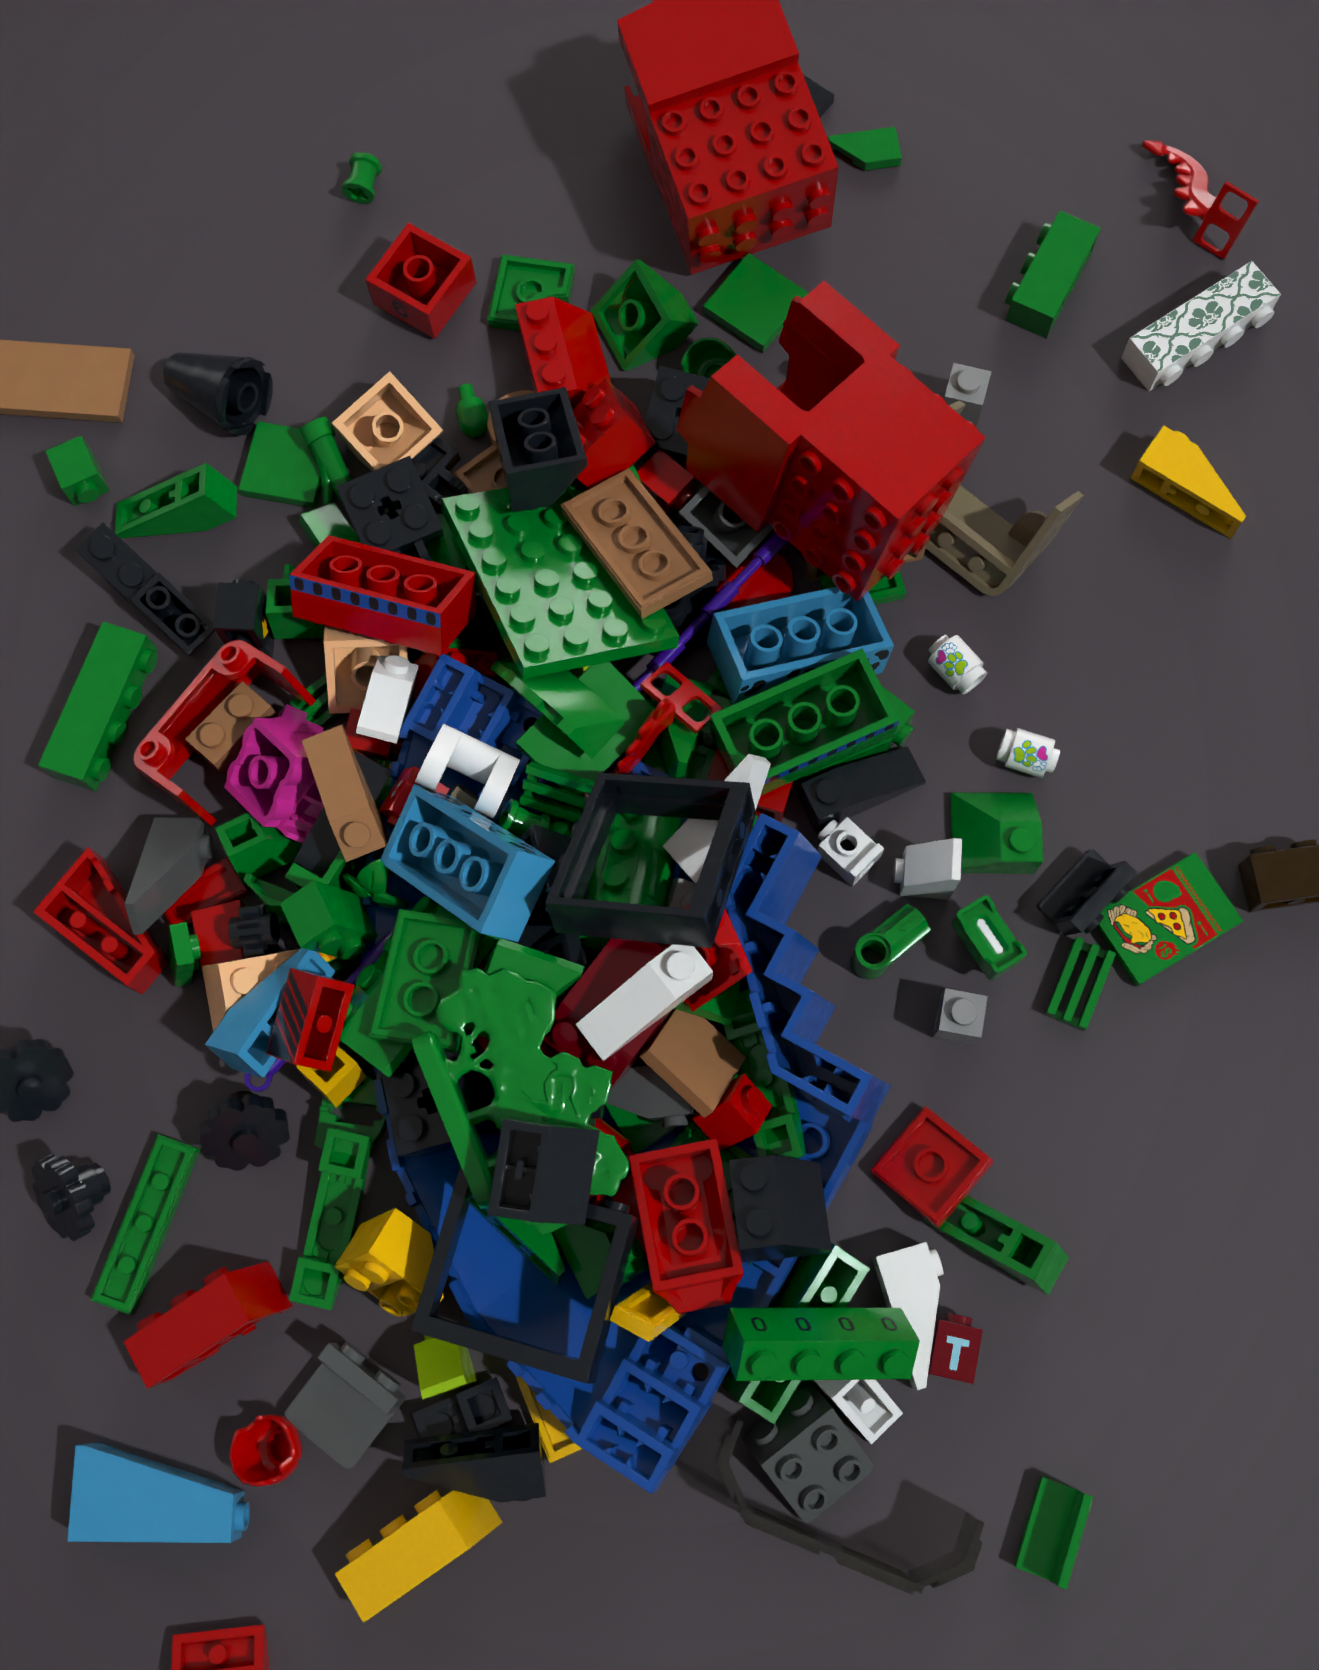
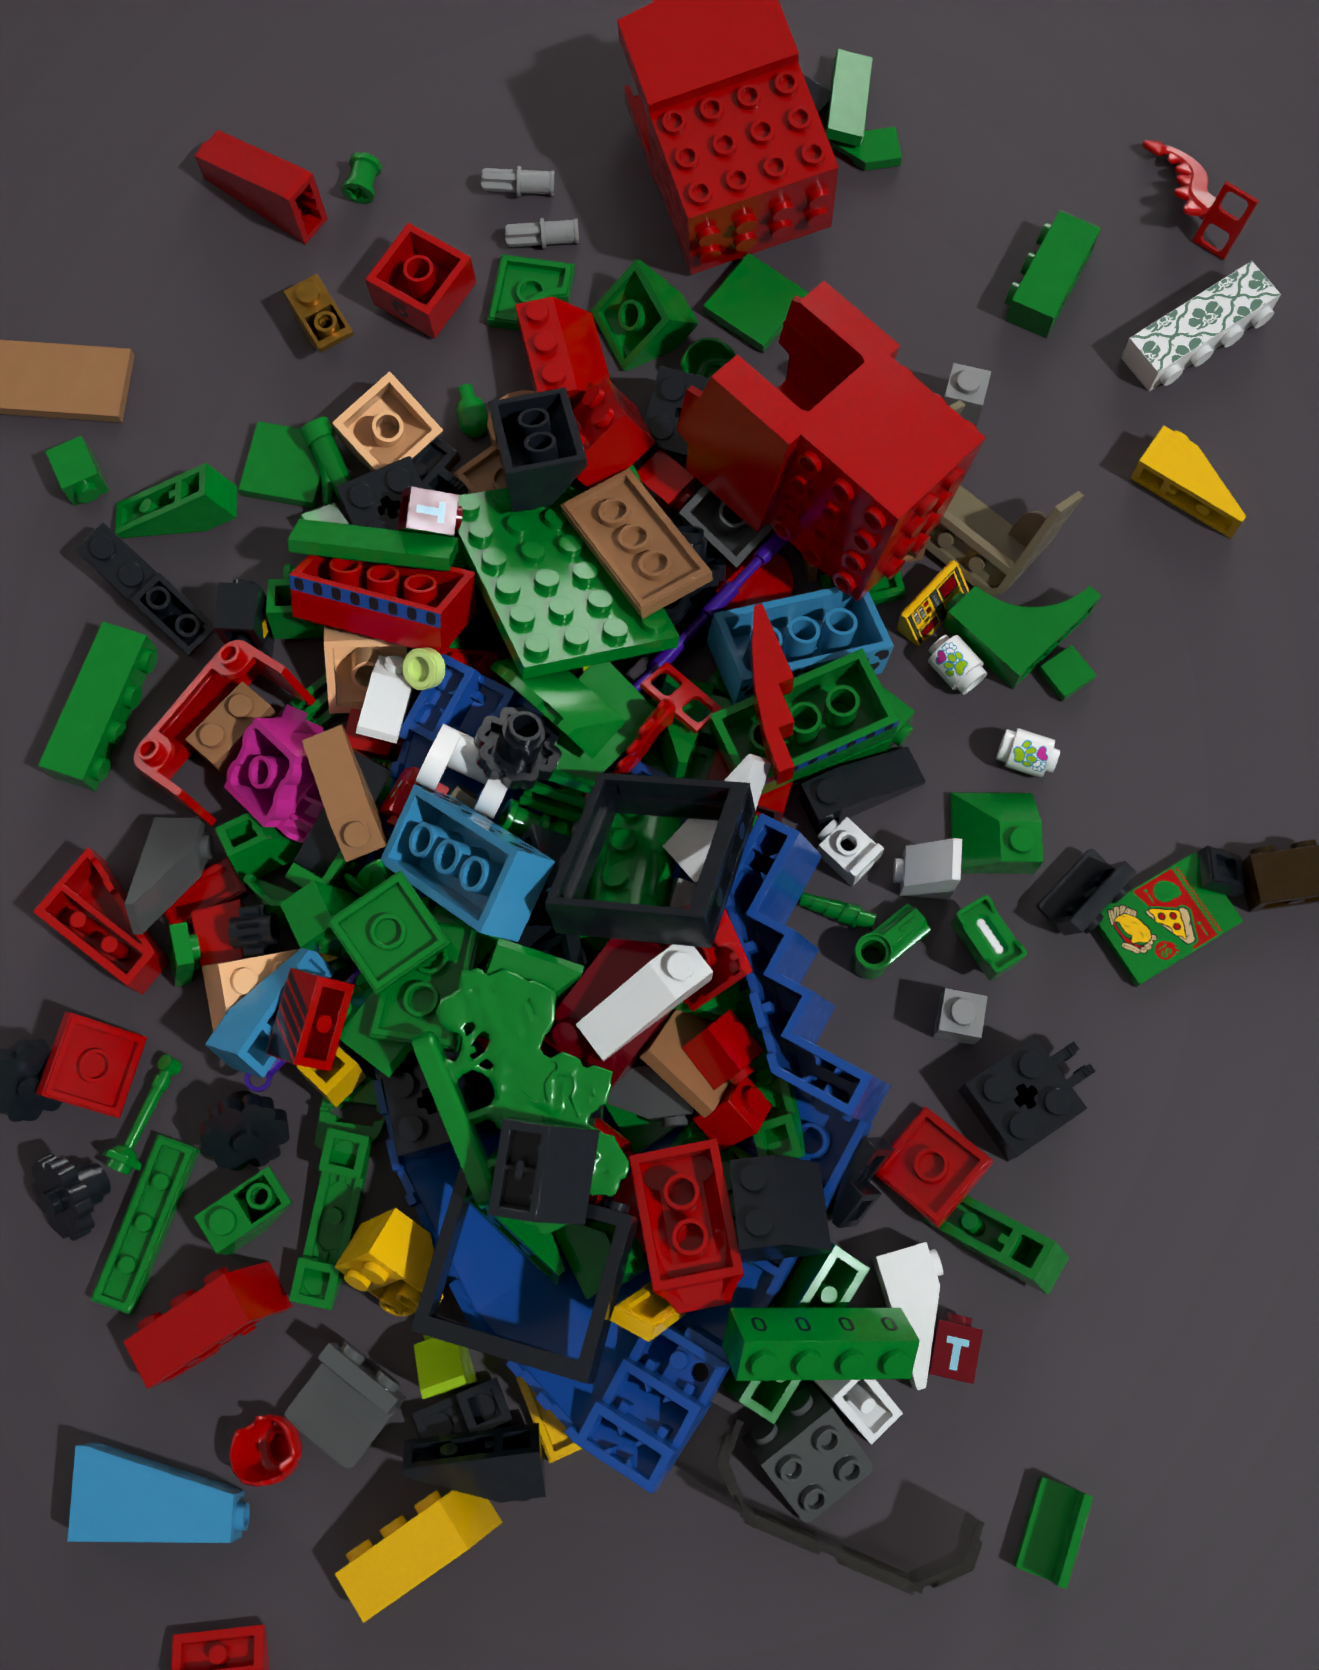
(91, 1065): none -> red tile
(123, 1157): none -> green piece
(222, 387): black cone -> none
(244, 1212): none -> green slope
(264, 183): none -> red slope
(317, 313): none -> pearl gold slope
(373, 545): none -> green tile
(389, 932): none -> green tile
(423, 668): none -> yellowish green tile
(429, 512): none -> brick
(517, 748): none -> black plant
(518, 181): none -> light grey axle
(542, 233): none -> light grey axle
(723, 1051): none -> red brick
(770, 682): none -> red slope
(840, 911): none -> green animal
(848, 97): none -> tile
(855, 1191): none -> black slope
(928, 610): none -> slope
(1011, 636): none -> green arch
(1049, 1093): none -> black hinge
(1067, 673): none -> green tile
(1093, 951): green tile -> none
(1221, 871): none -> black tile

